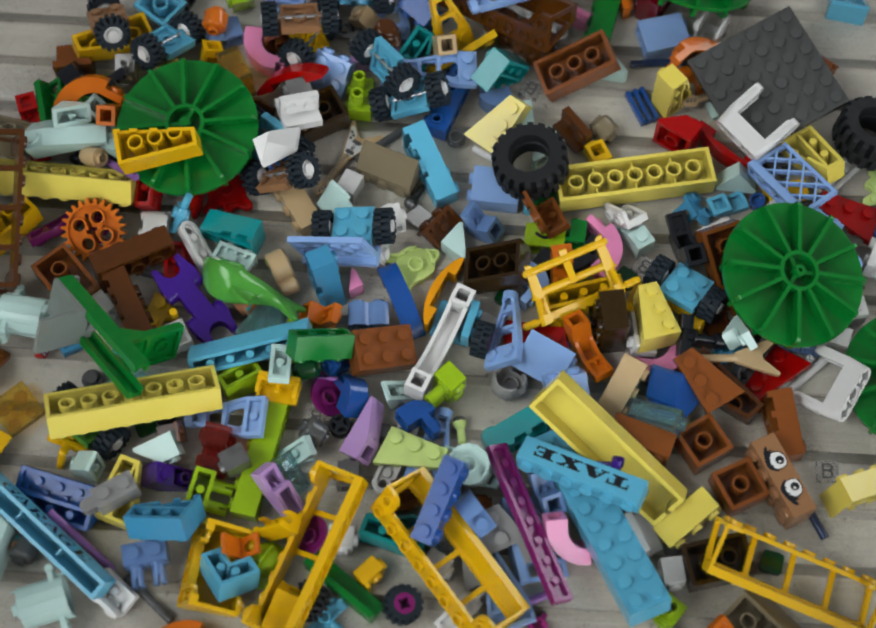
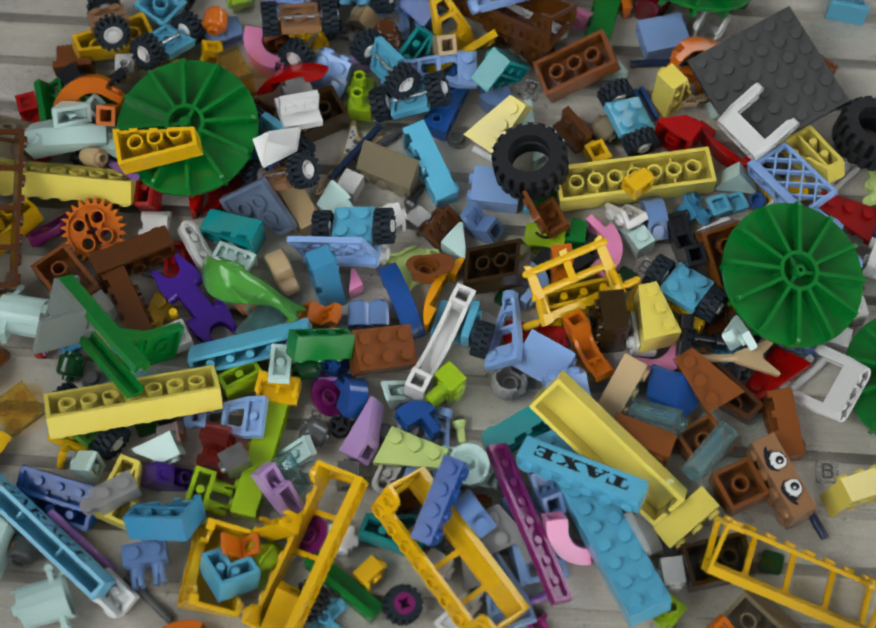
(70, 366): none -> dark green head
(180, 212): medium azure piece -> none
(262, 203): none -> sand blue plate
(354, 153): none -> dark blue bar
(427, 267): none -> dark orange piece
(617, 462): dark purple hand -> none
(628, 117): none -> plate
(638, 183): none -> yellow brick
(657, 216): none -> medium blue brick
(710, 451): none -> clear light blue slope

